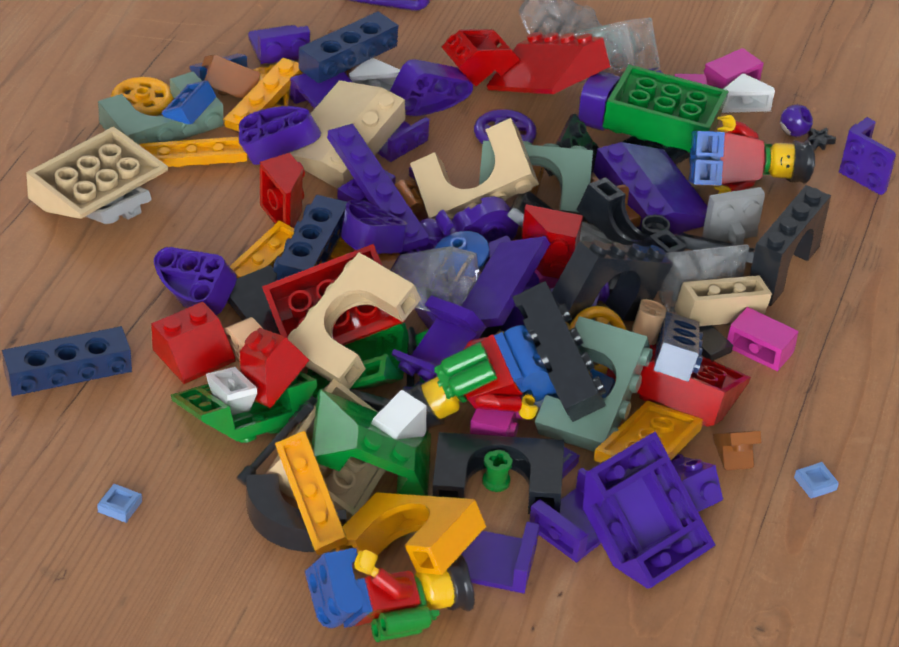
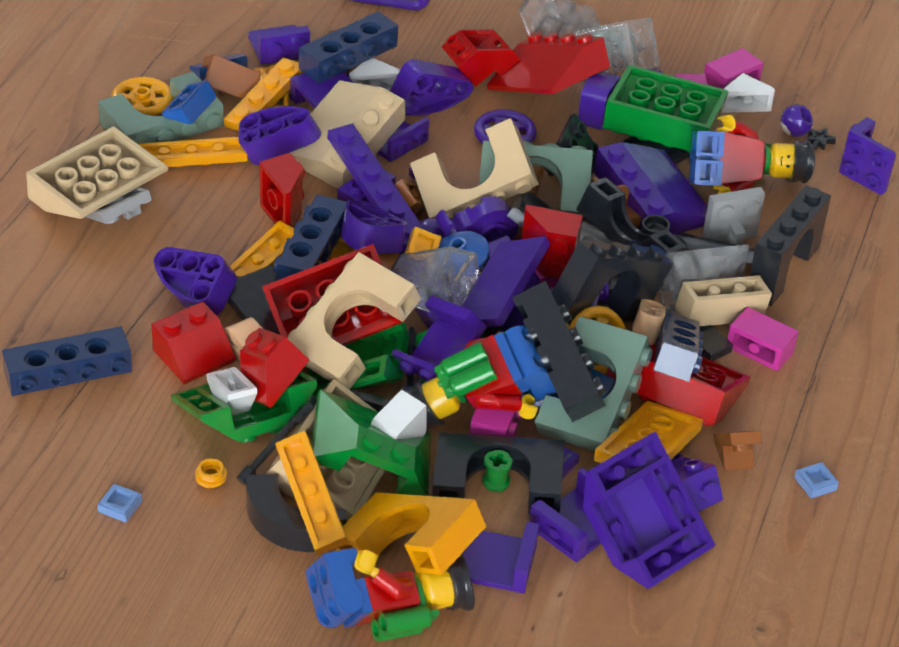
(210, 473): none -> light orange plate
(422, 240): none -> light orange plate

